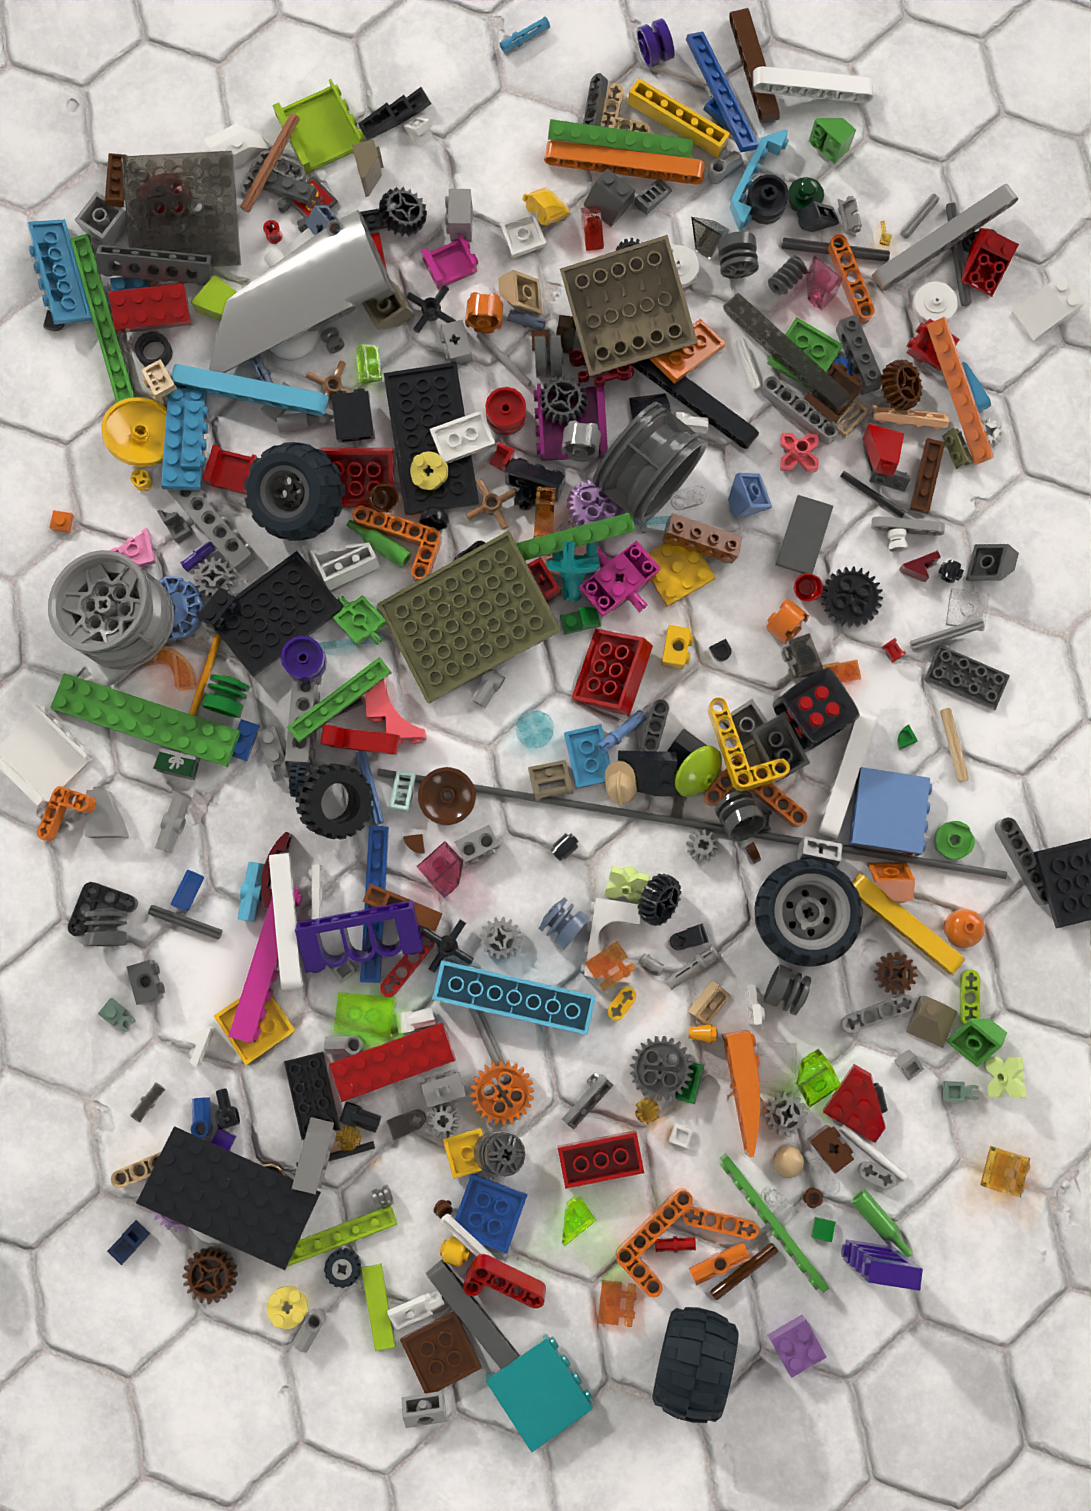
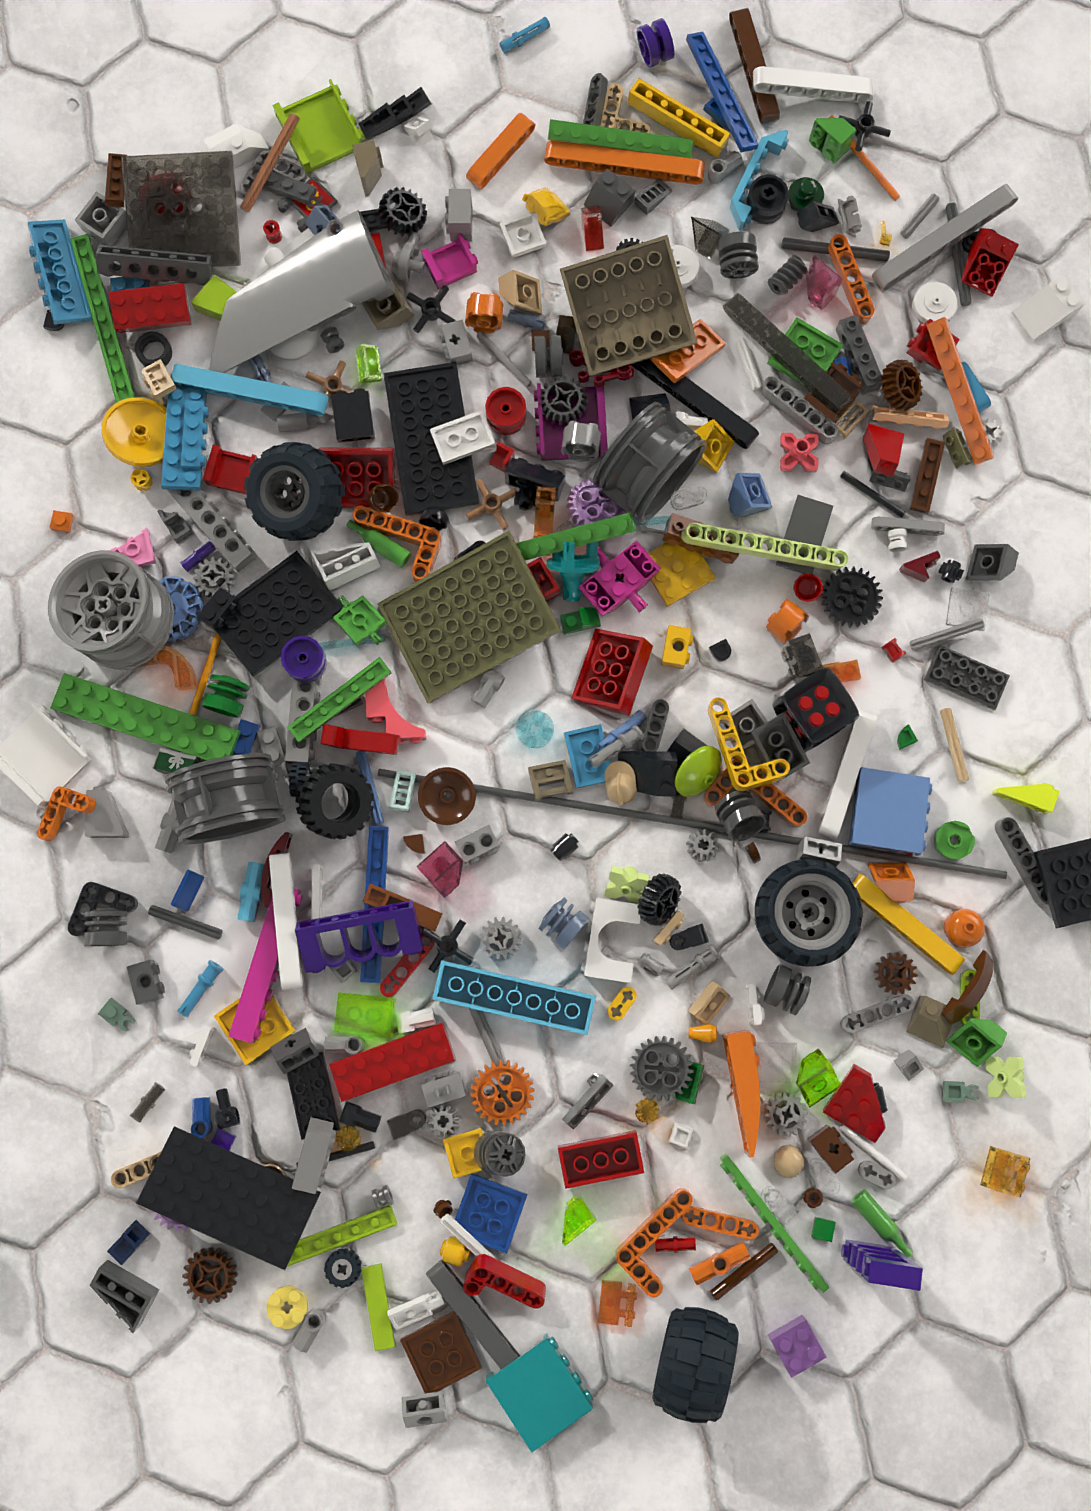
(124, 1292): none -> dark grey wedge
(205, 980): none -> dark azure pin
(224, 798): none -> dark grey wheel
(294, 1051): none -> dark grey brick
(403, 261): none -> light grey pin
(421, 463): light yellow plate -> none
(500, 150): none -> orange beam
(606, 960): clear orange plate -> none
(623, 742): none -> light grey pin
(664, 934): none -> tan plate
(718, 445): none -> yellow slope
(792, 547): none -> yellowish green beam
(865, 125): none -> black bar
(874, 170): none -> orange bar
(958, 1009): none -> reddish brown slope
(1036, 797): none -> neon yellow slope

